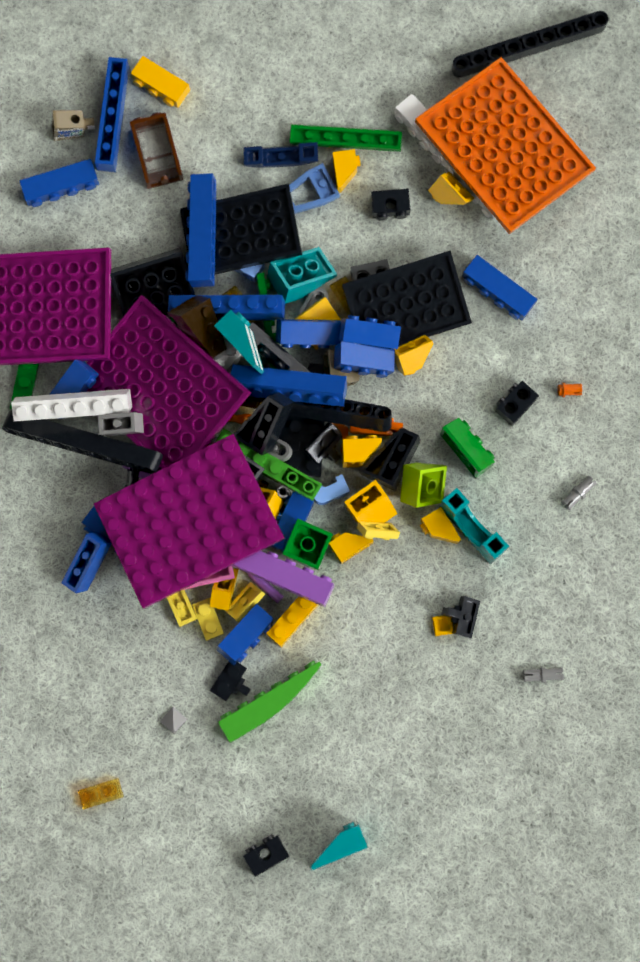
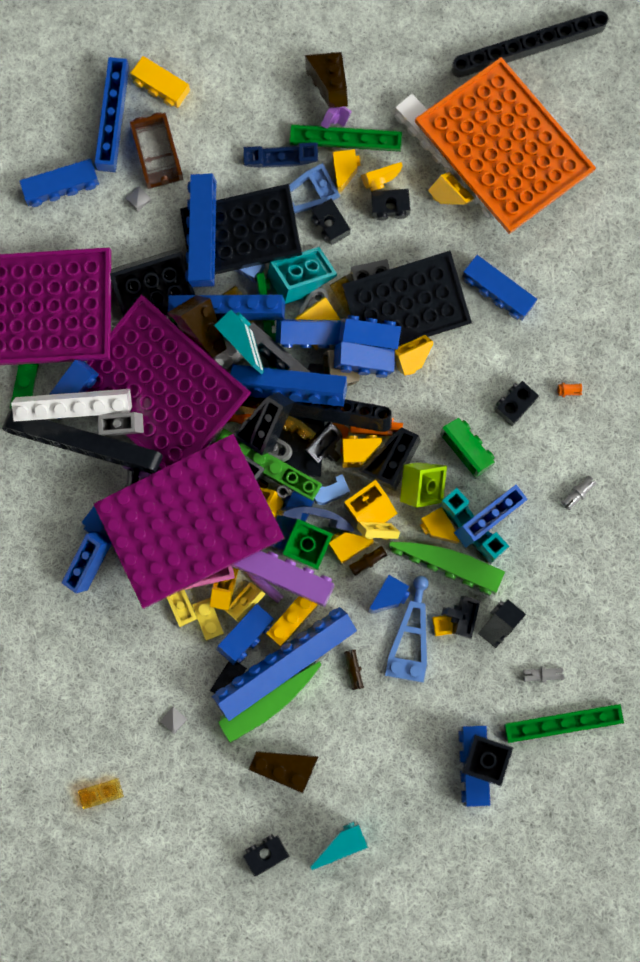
(70, 124): dark tan torso -> none
(138, 199): none -> light grey slope
(284, 663): none -> brick
(285, 769): none -> dark brown wedge
(303, 430): none -> clear yellow slope
(329, 77): none -> dark brown wedge
(329, 211): none -> black brick
(335, 520): none -> dark blue slope
(336, 115): none -> medium lavender bracket
(354, 669): none -> dark brown pin
(368, 560): none -> dark brown pin
(376, 179): none -> yellow slope
(390, 595): none -> blue slope
(405, 668): none -> medium blue plate
(453, 564): none -> bright green slope
(476, 790): none -> blue brick
(487, 760): none -> black brick
(490, 516): none -> blue brick
(502, 623): none -> black wedge
(564, 723): none -> green plate

